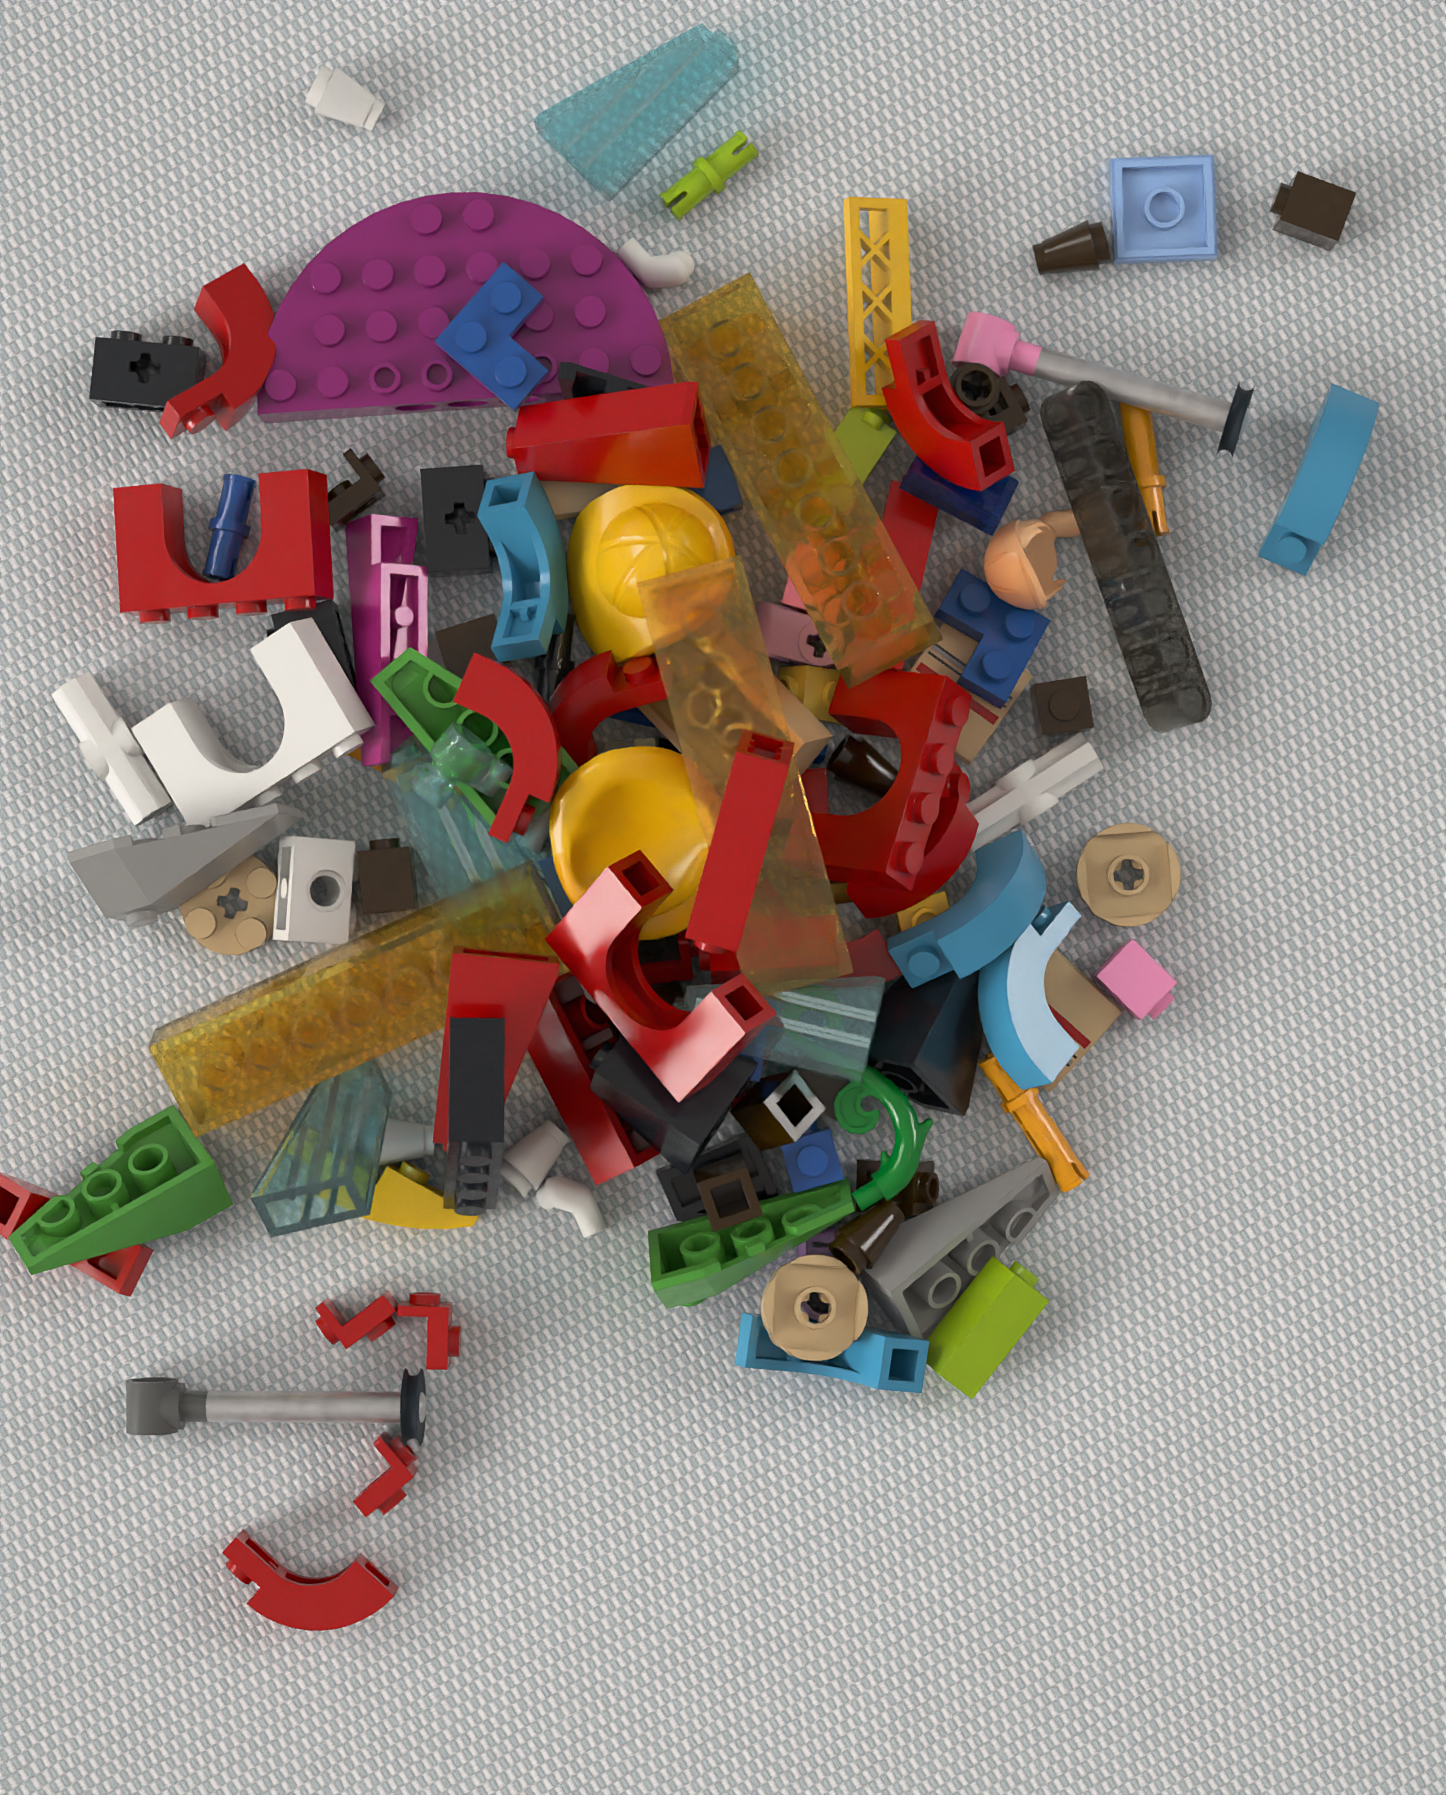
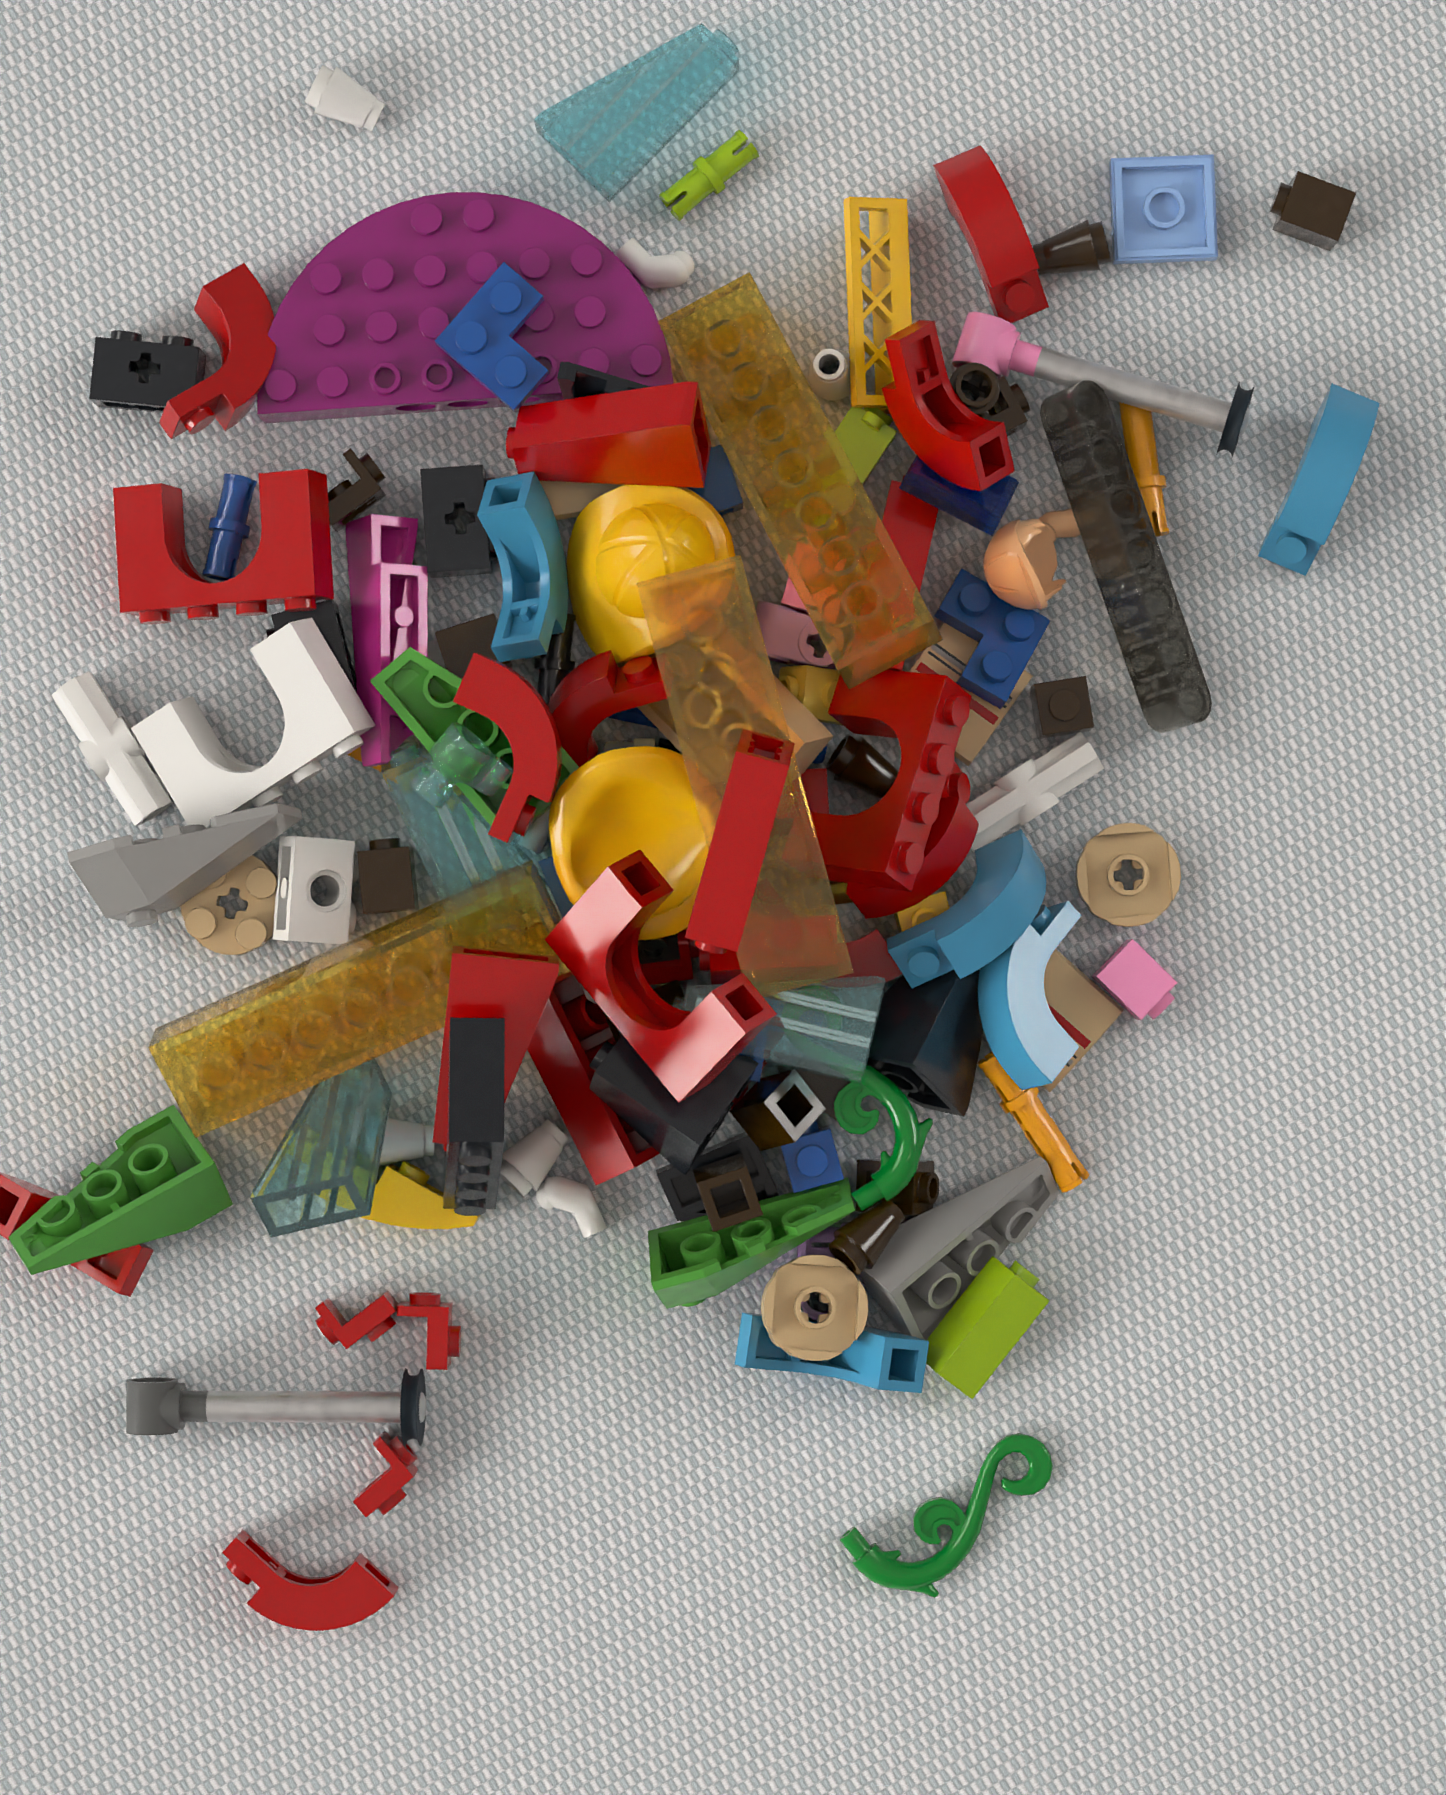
(830, 386): none -> white cone
(918, 1576): none -> green plant
(993, 232): none -> red arch

